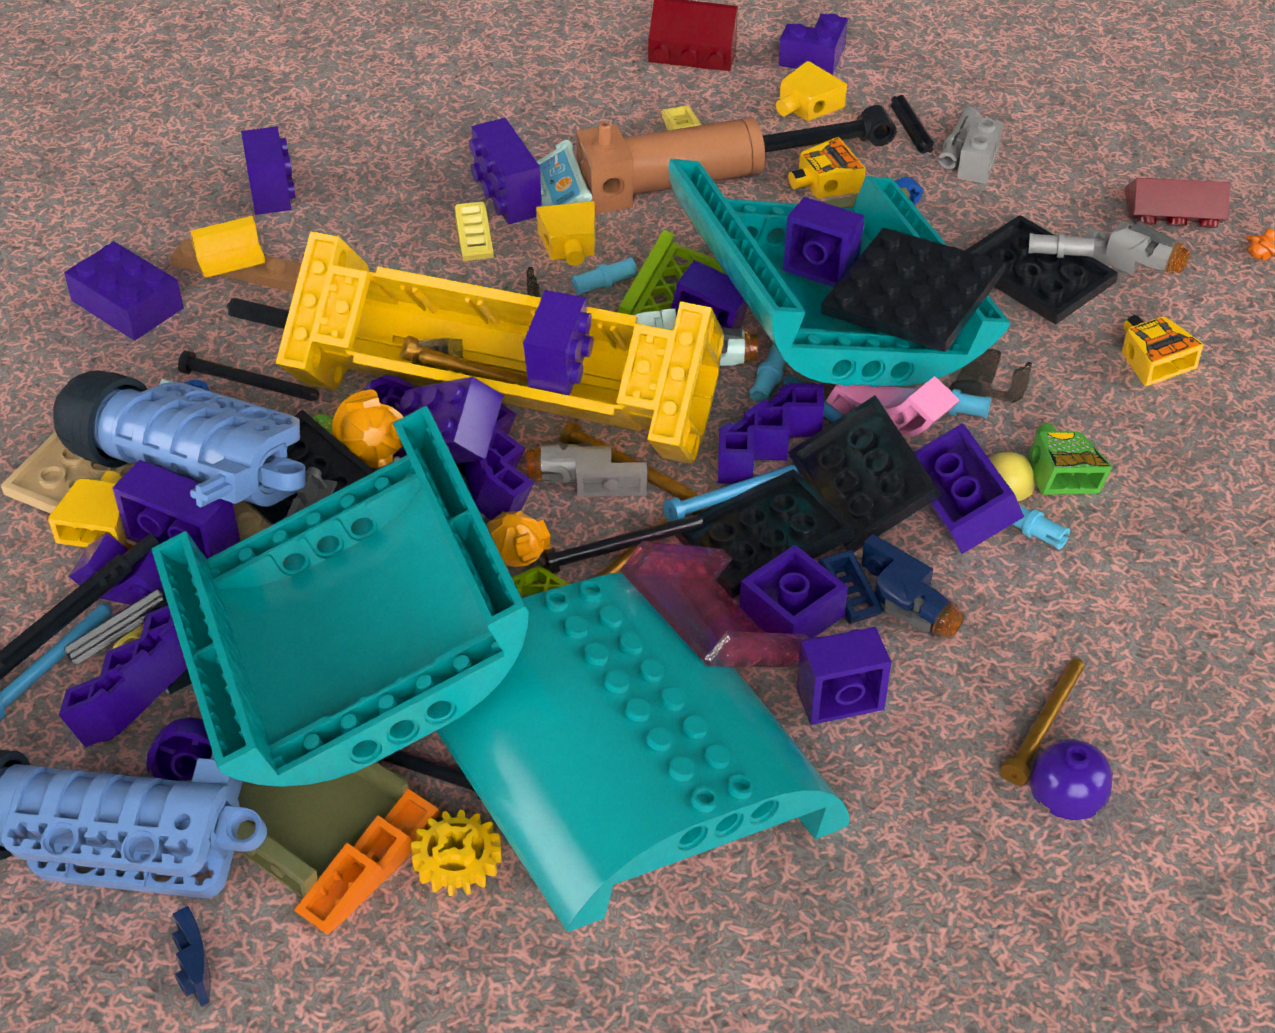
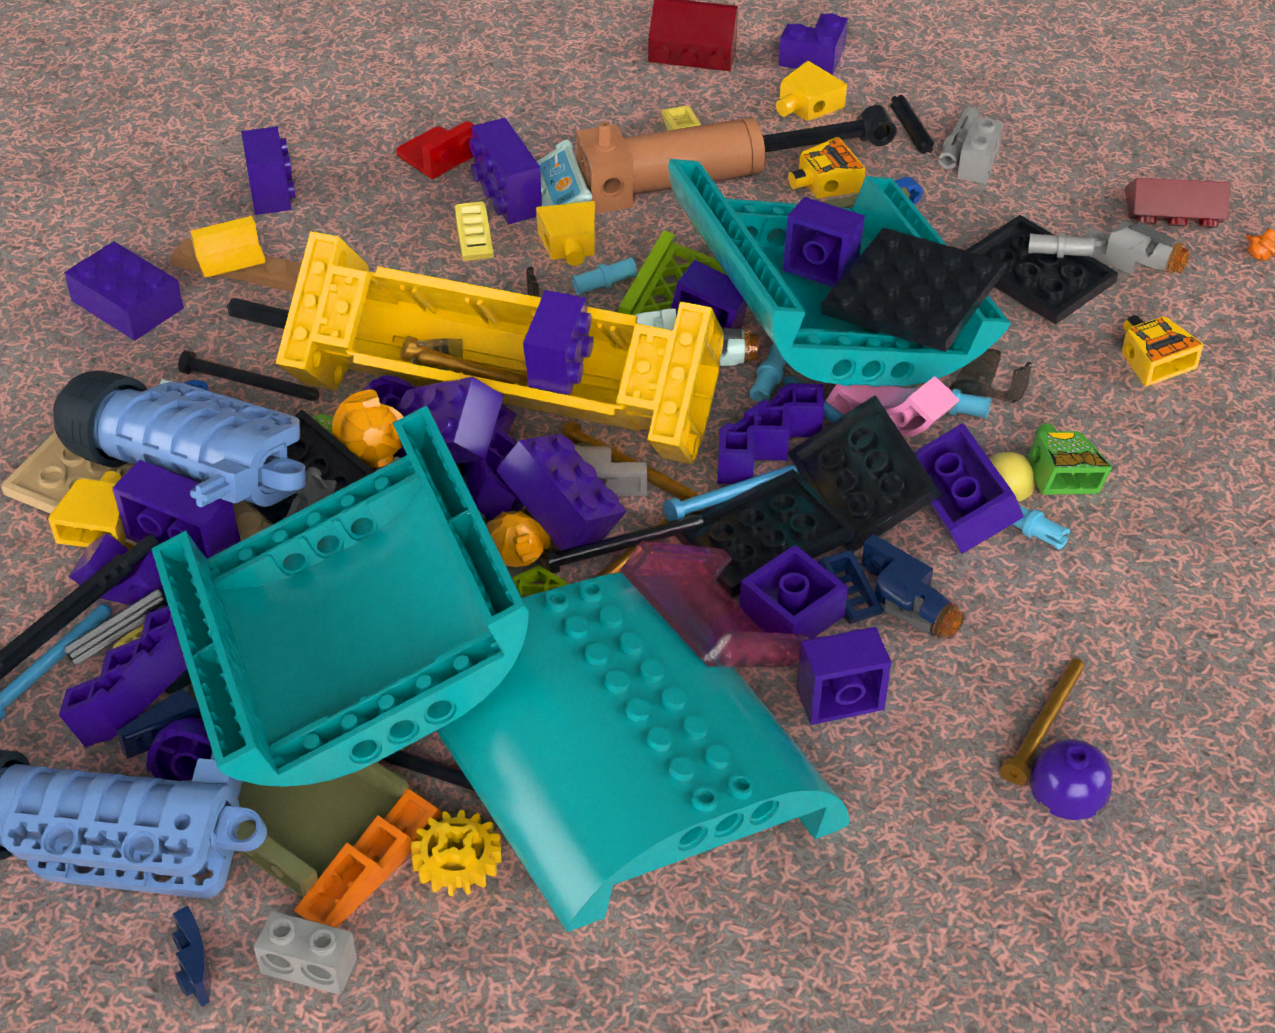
(150, 723): none -> dark blue slope
(305, 952): none -> light grey brick
(438, 149): none -> red bracket
(561, 490): none -> dark purple brick

